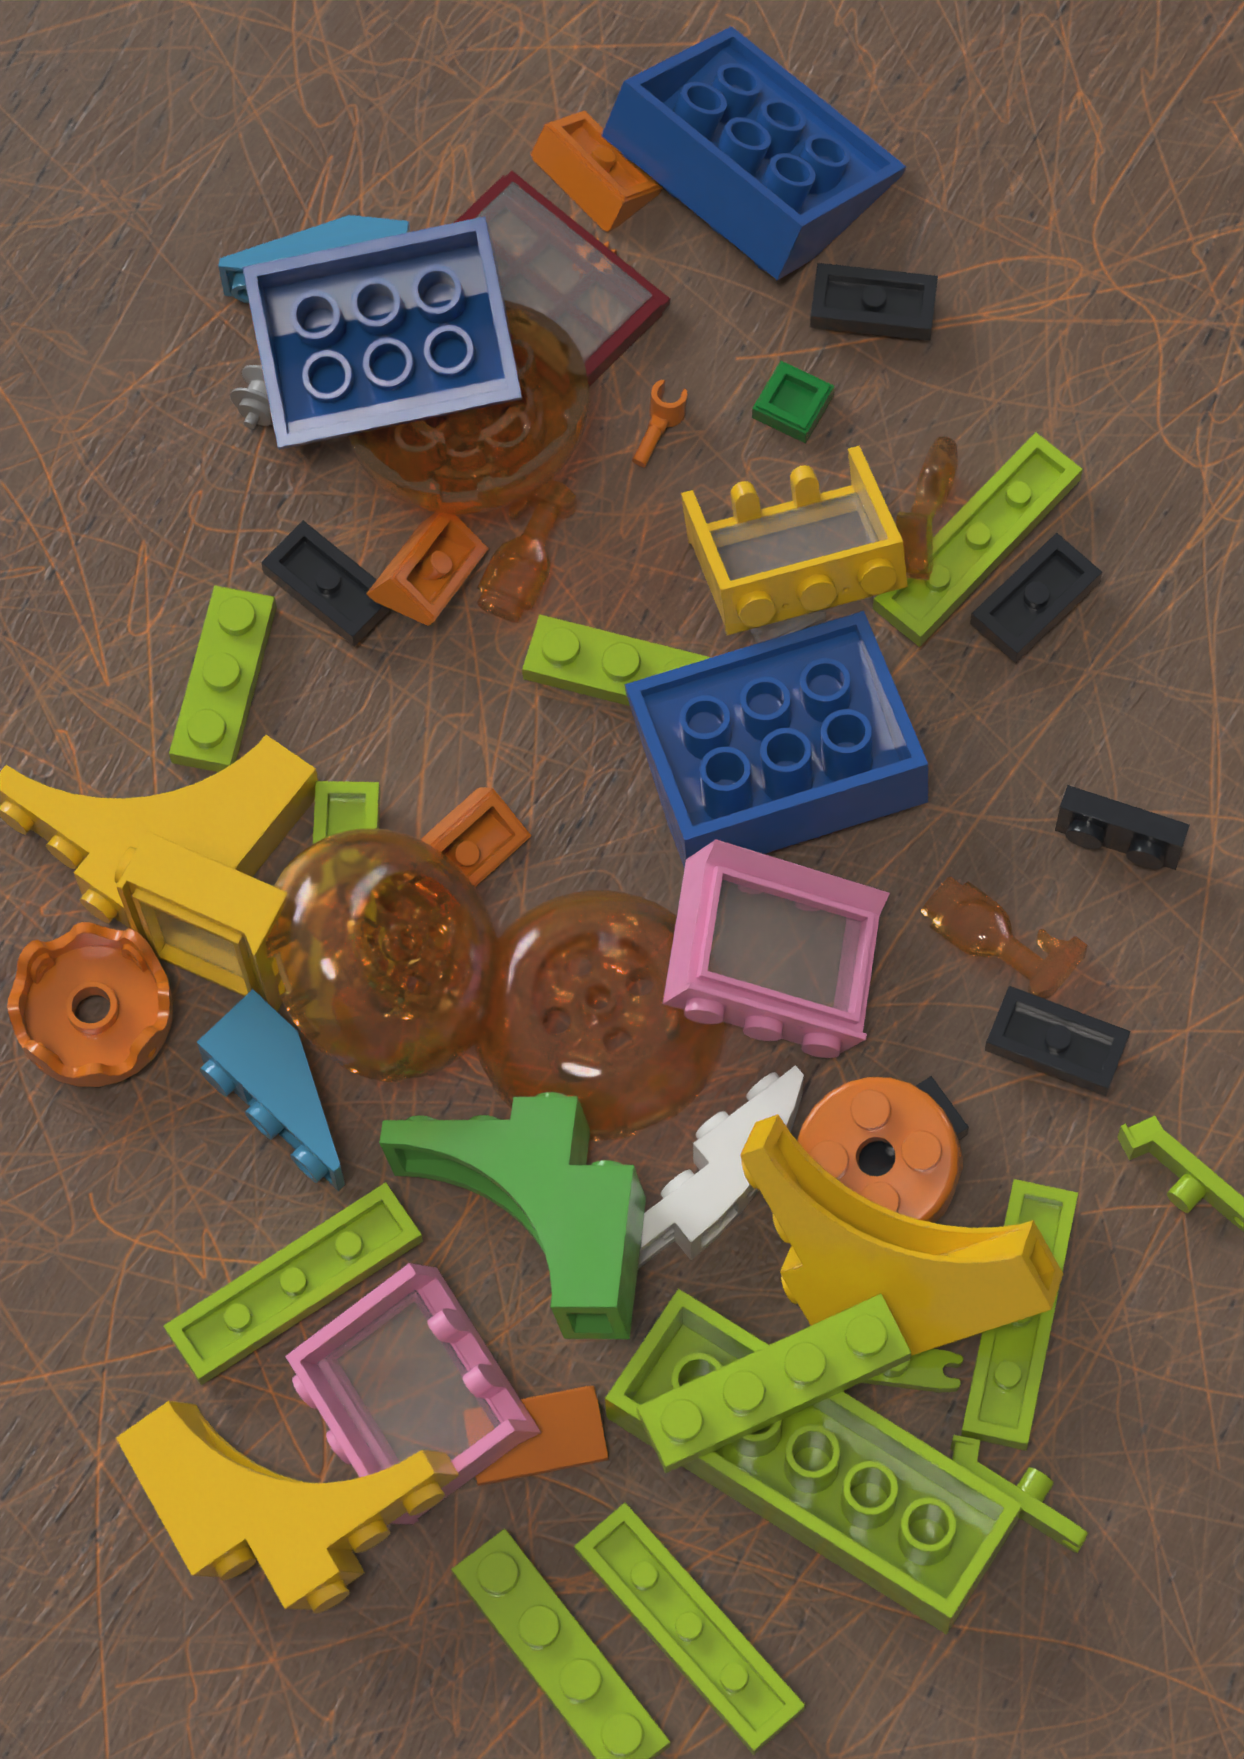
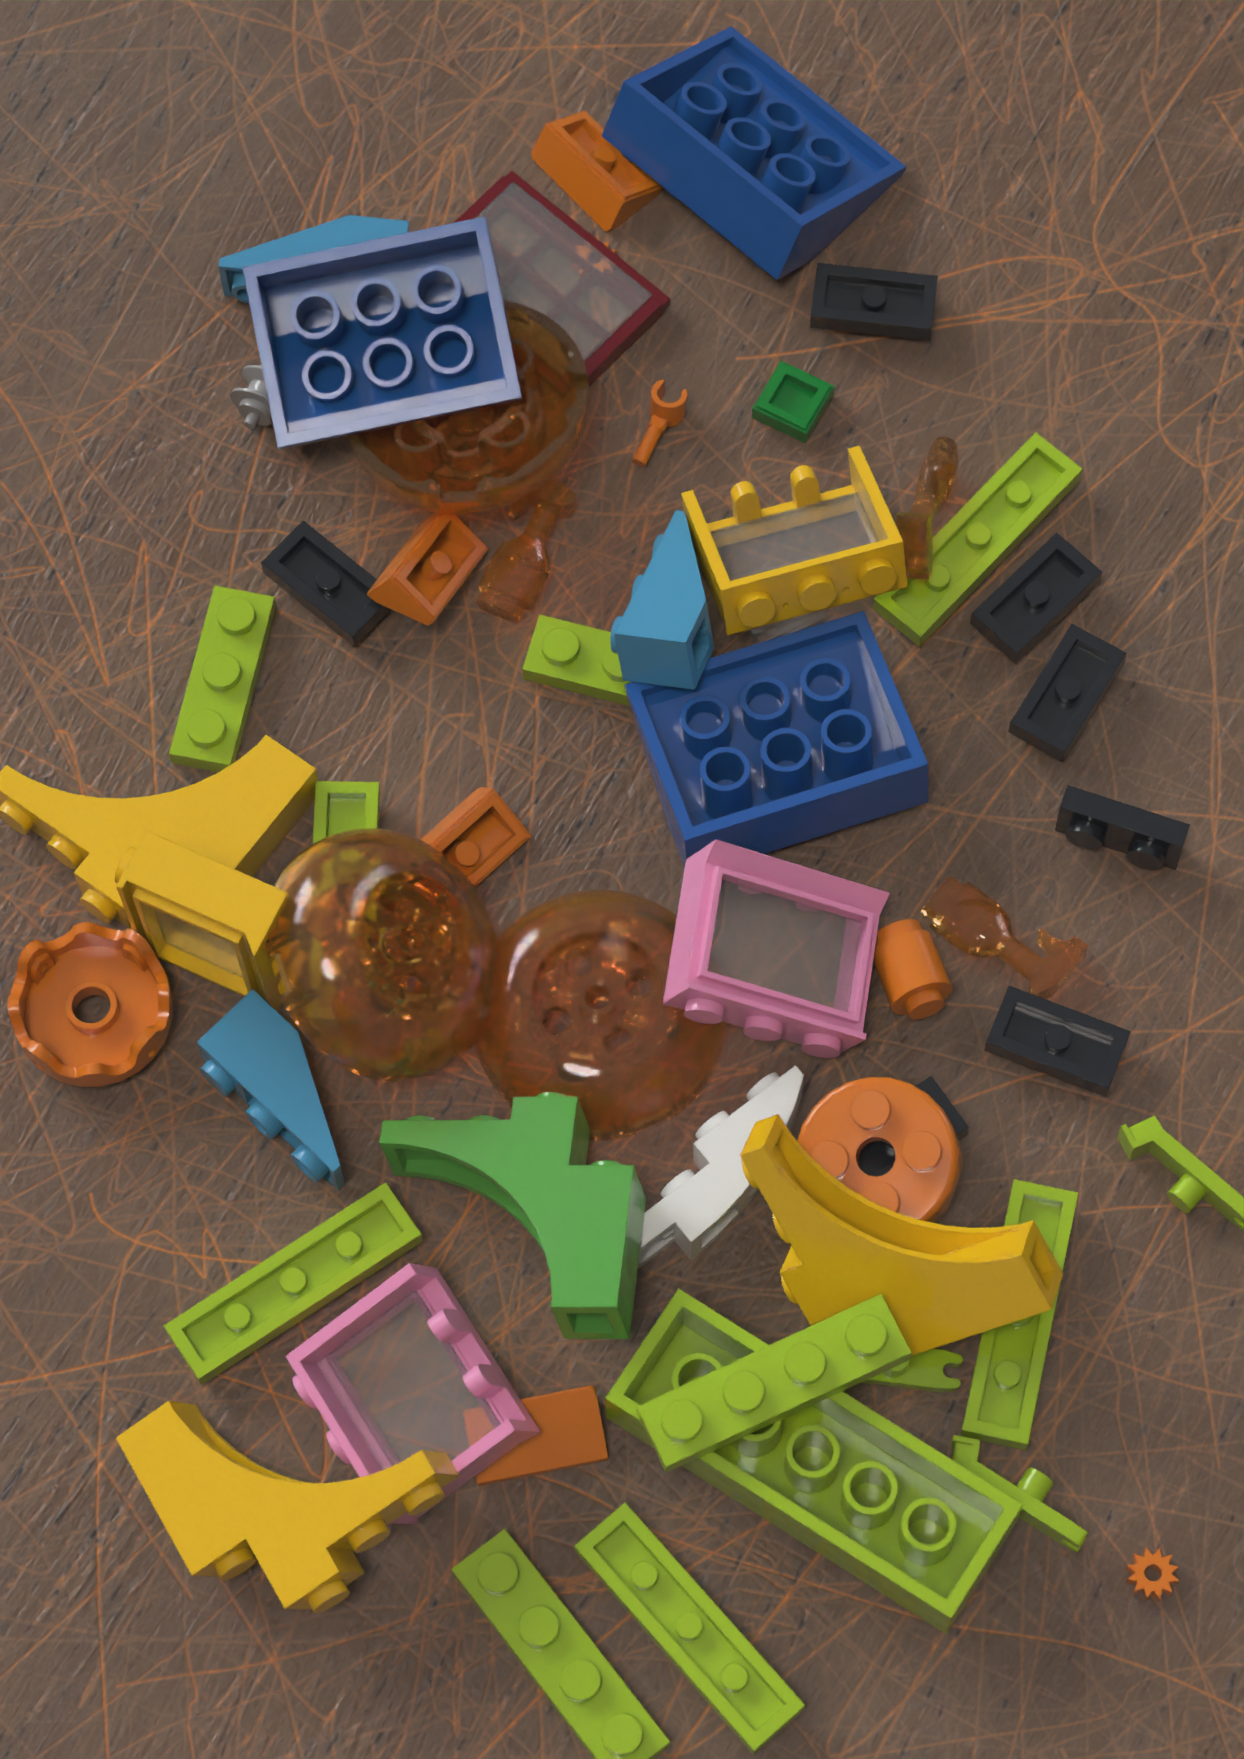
(667, 623): none -> dark azure slope
(911, 969): none -> orange brick
(1067, 692): none -> black plate
(1158, 1563): none -> orange piece

